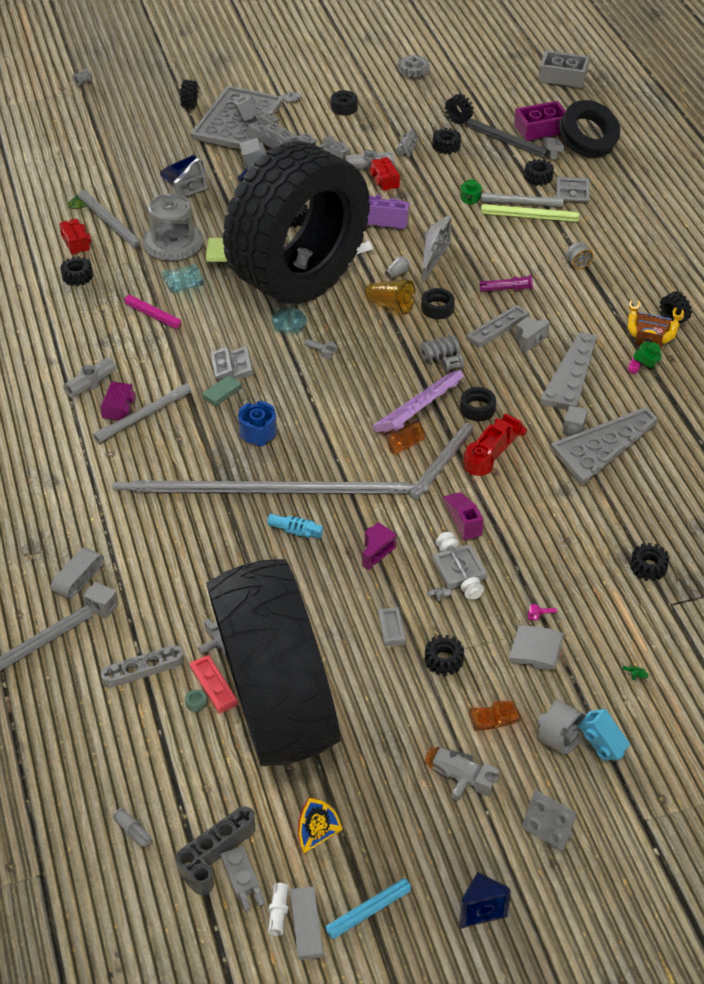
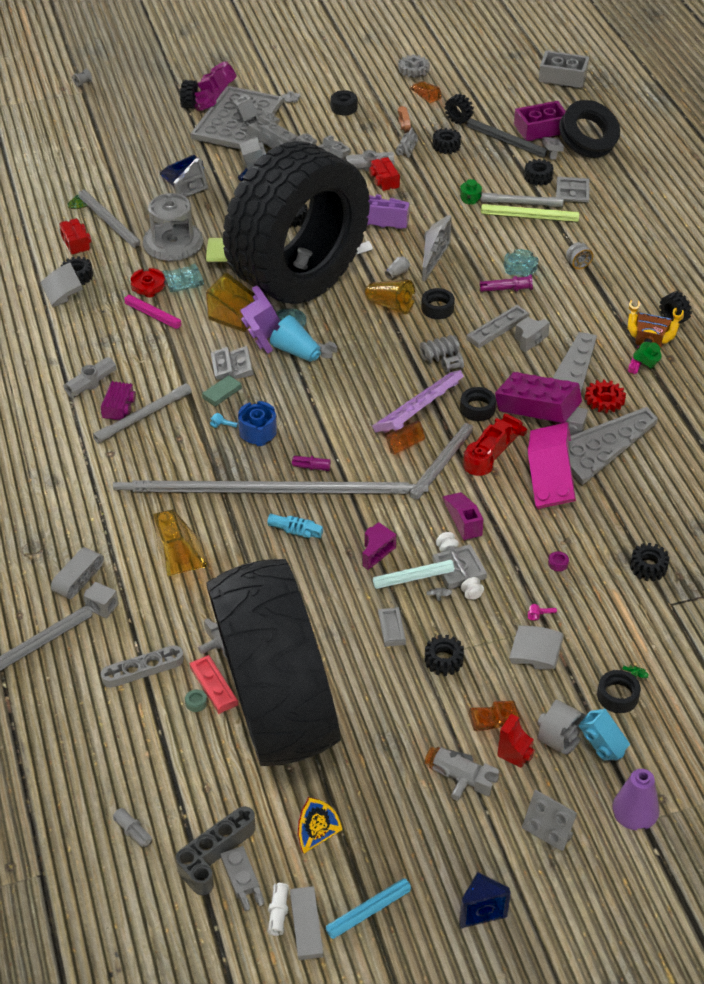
(61, 284): none -> light grey slope
(148, 282): none -> red plate
(177, 544): none -> clear yellow slope
(213, 85): none -> magenta piece
(218, 419): none -> medium azure hand
(226, 300): none -> clear yellow slope
(261, 319): none -> medium lavender bracket
(295, 340): none -> medium azure cone
(311, 463): none -> magenta axle
(404, 119): none -> nougat plate
(413, 574): none -> light aqua axle
(427, 91): none -> clear orange slope
(513, 265): none -> clear light blue plate
(514, 743): none -> red arch
(538, 397): none -> magenta brick
(551, 465): none -> dark pink windscreen
(558, 561): none -> magenta tile
(605, 396): none -> red gear
(623, 678): none -> black tyre
(637, 801): none -> medium lavender cone

